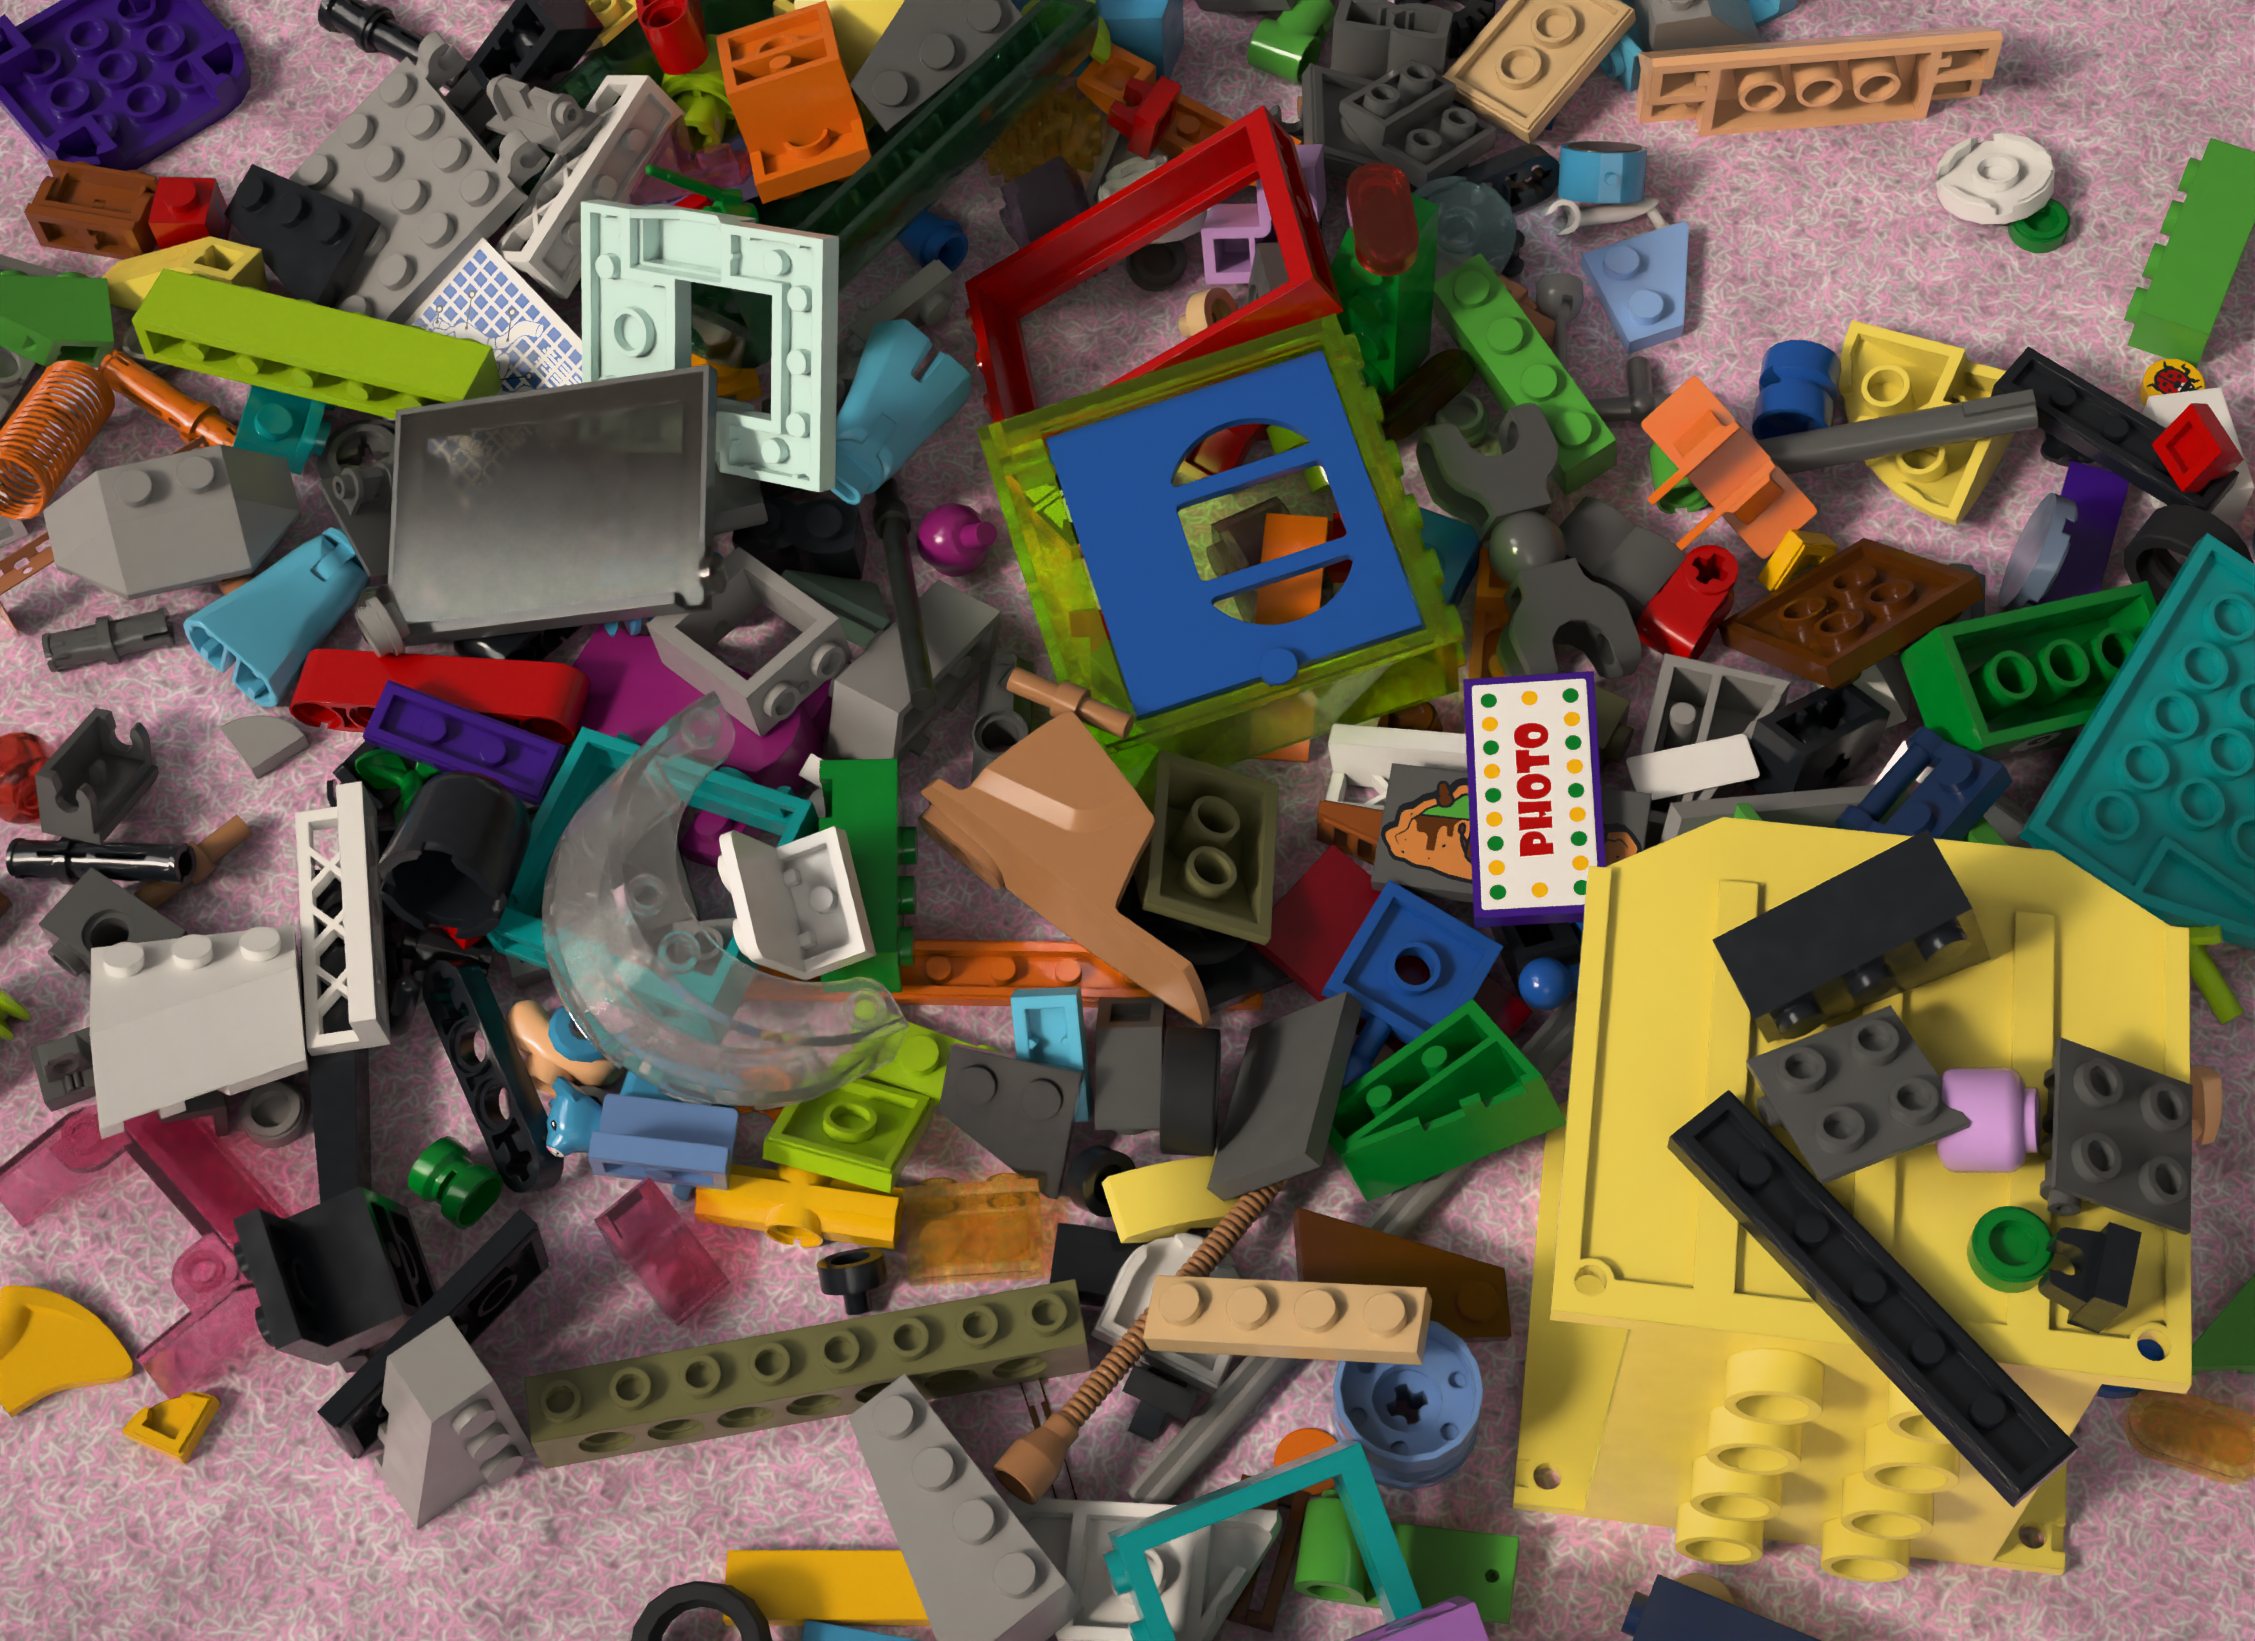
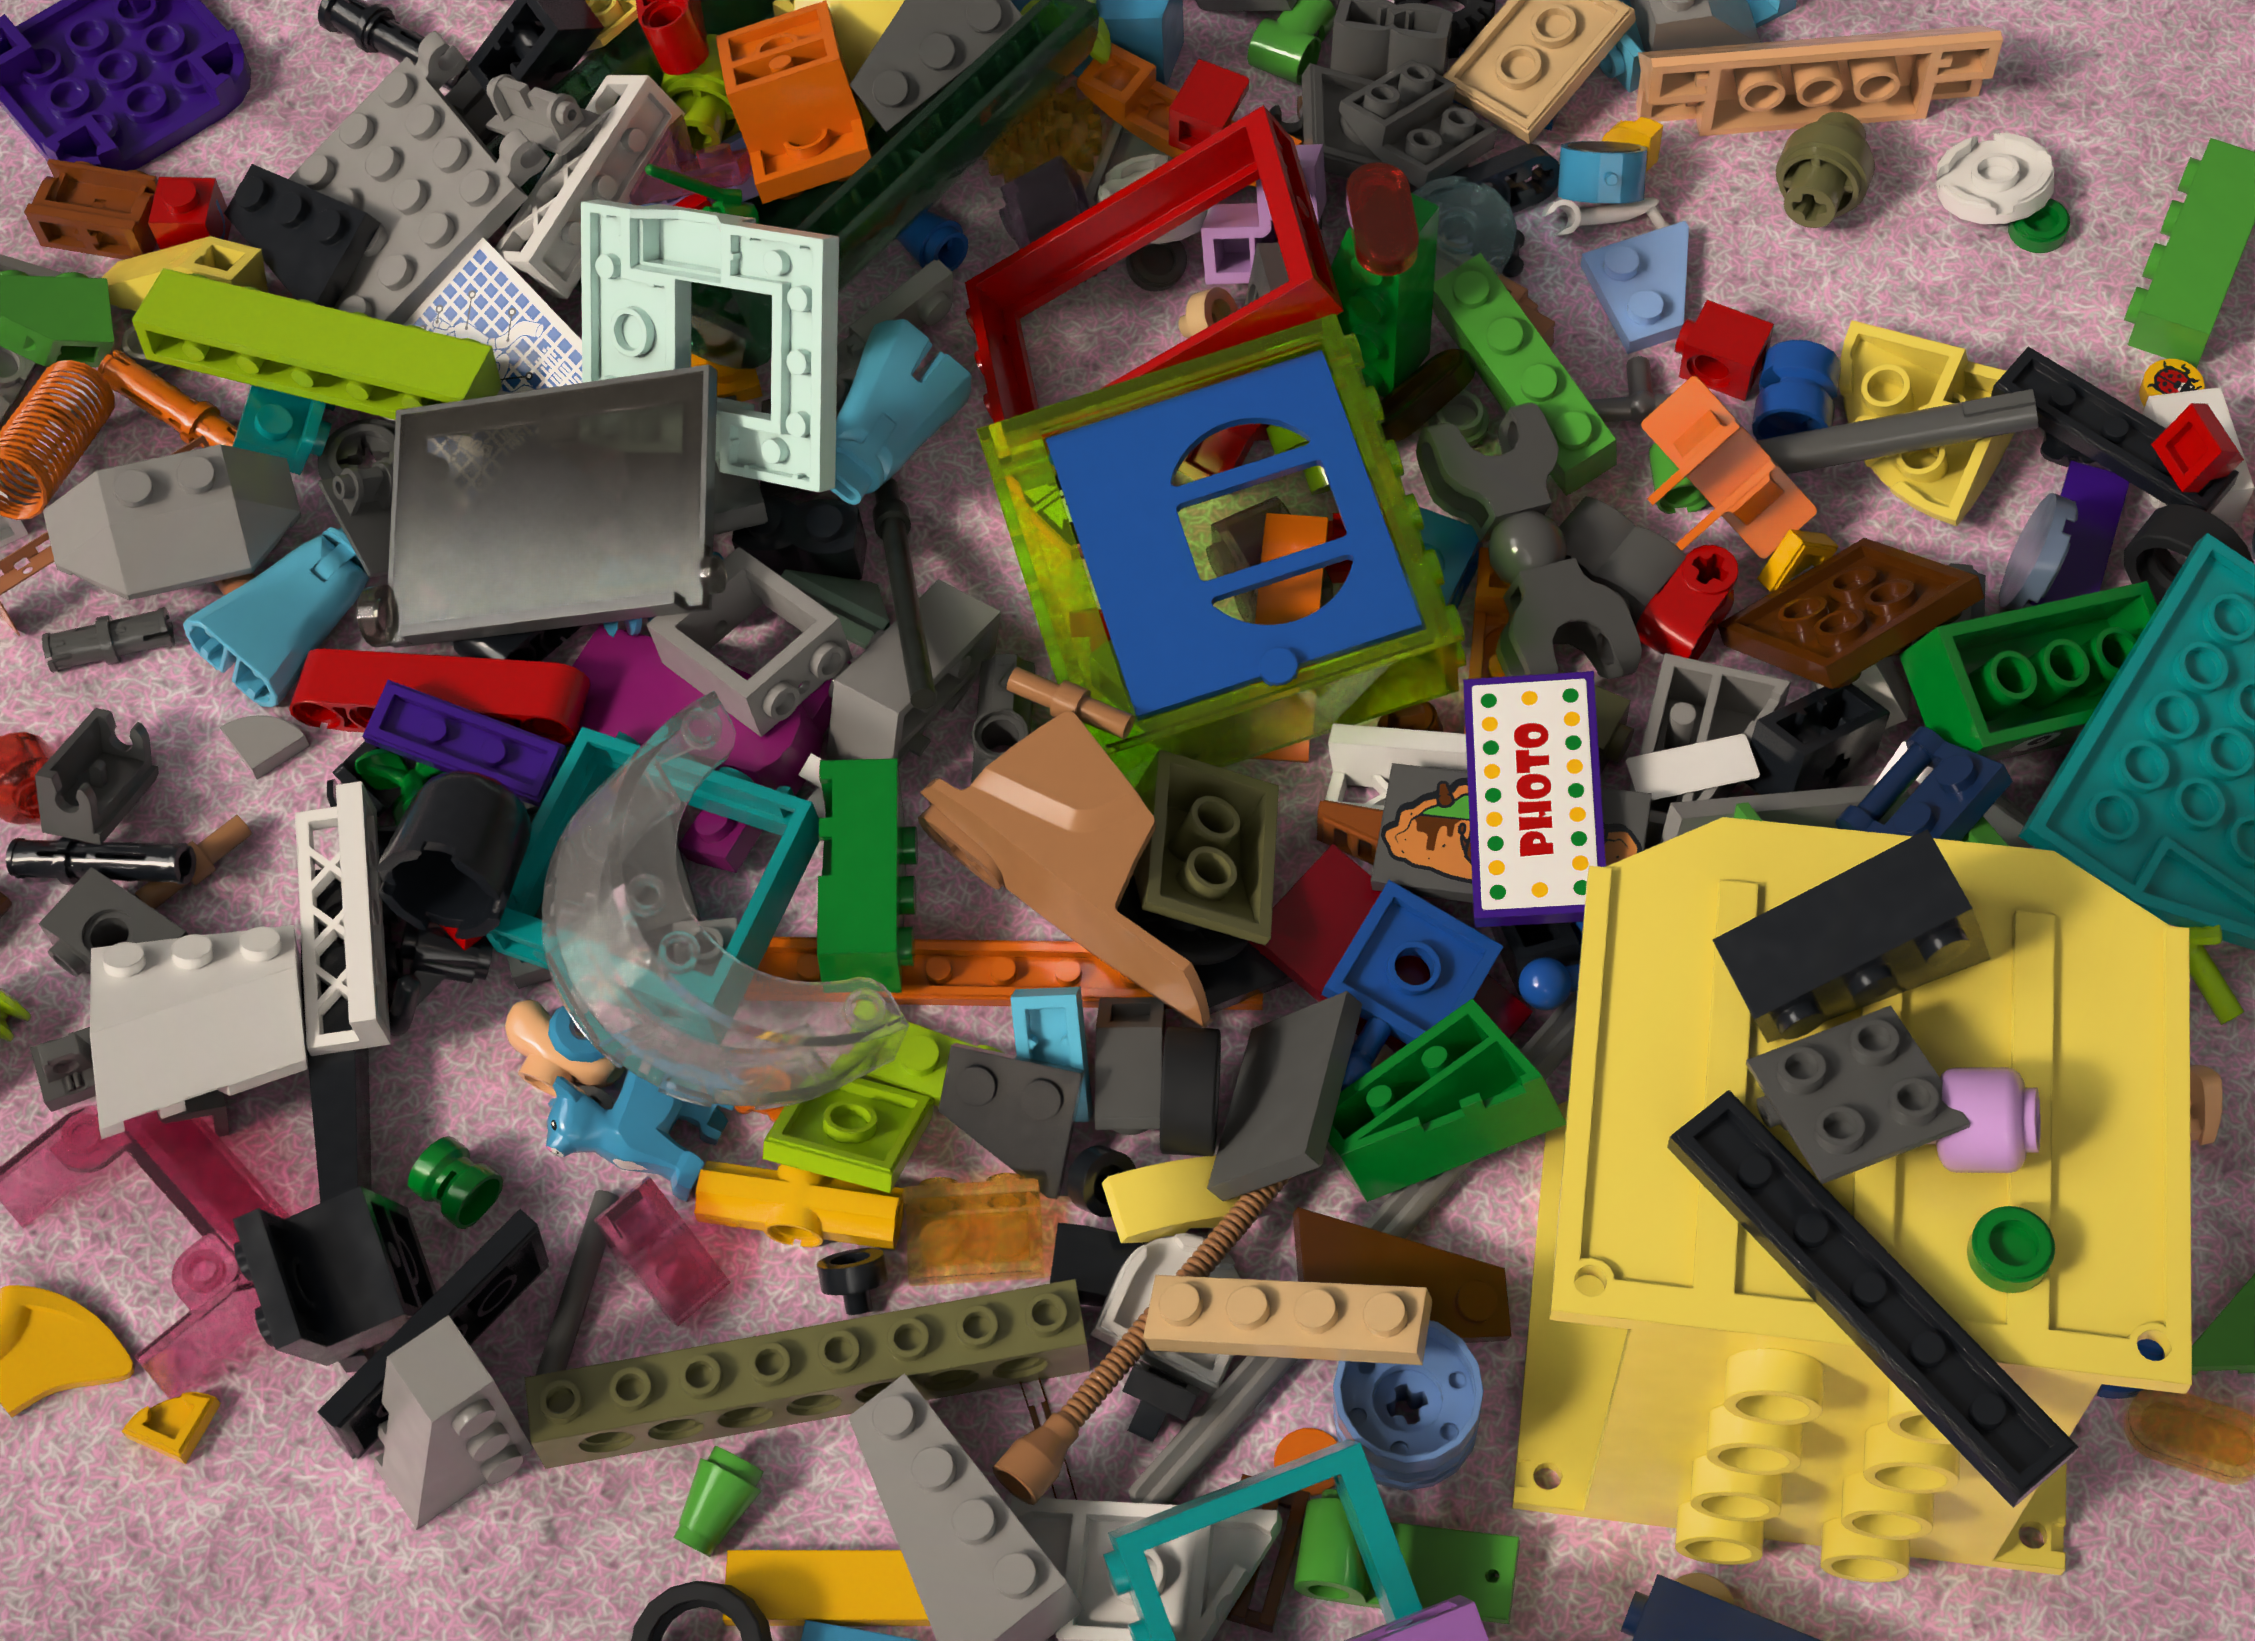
(274, 1114): light grey tile -> none
(383, 627): light grey plate -> none
(459, 1007): black beam -> none
(576, 1289): none -> dark grey bar
(664, 1141): medium blue panel -> none
(717, 1499): none -> bright green cone
(796, 902): white bracket -> none
(954, 539): magenta piece -> none
(1149, 118): red tile -> none
(1205, 104): none -> red panel
(1561, 300): light grey hinge -> none
(1639, 132): none -> yellow tile
(1724, 349): none -> red brick
(1825, 169): none -> olive piece
(2102, 1276): black tile -> none
(2117, 1138): dark grey hinge -> none

